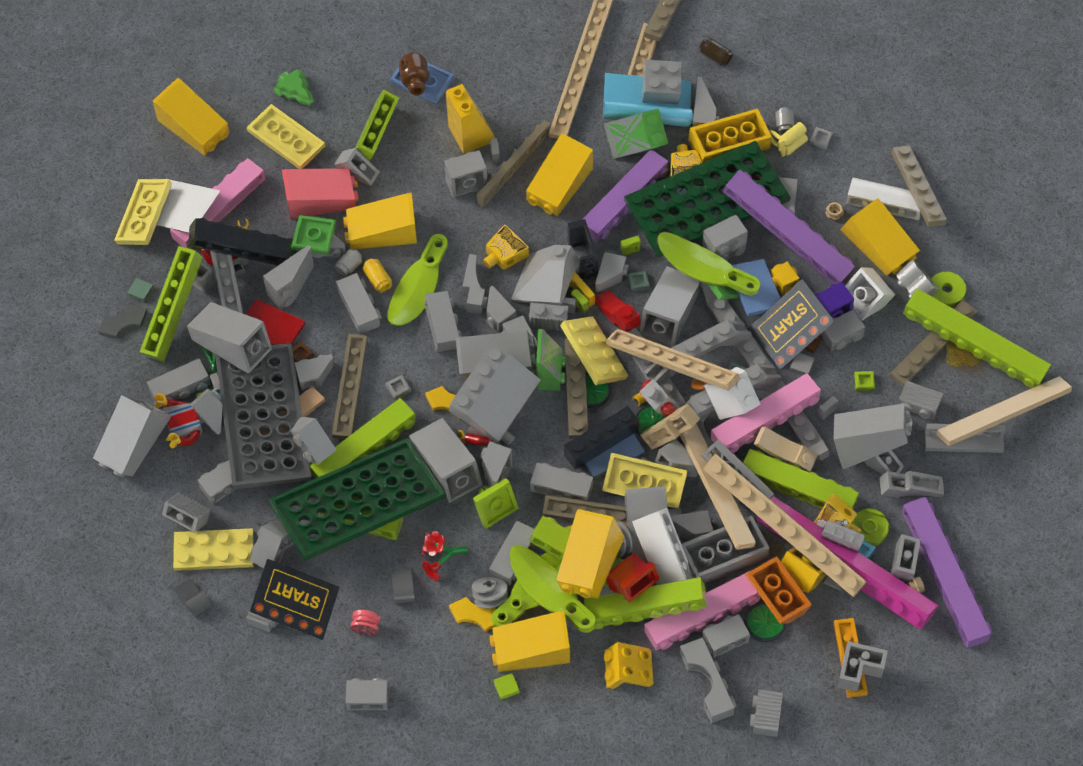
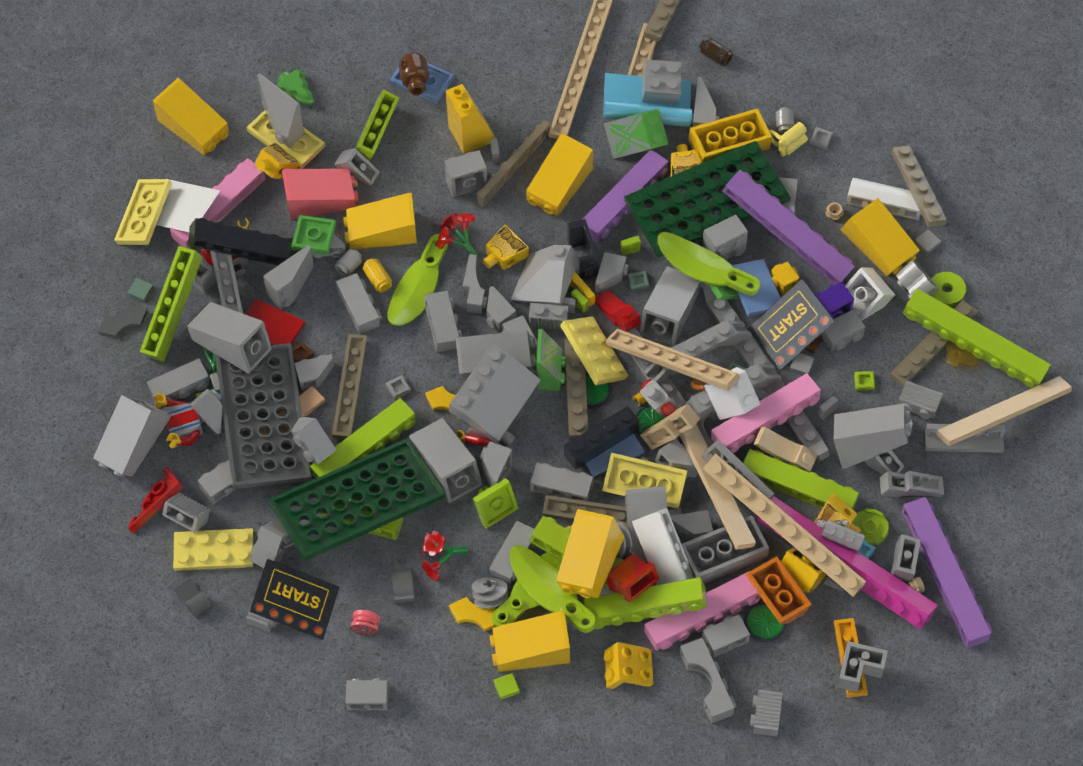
(156, 498): none -> red wing
(274, 160): none -> yellow torso
(282, 112): none -> light grey slope
(452, 222): none -> red plant
(927, 241): none -> light grey tile

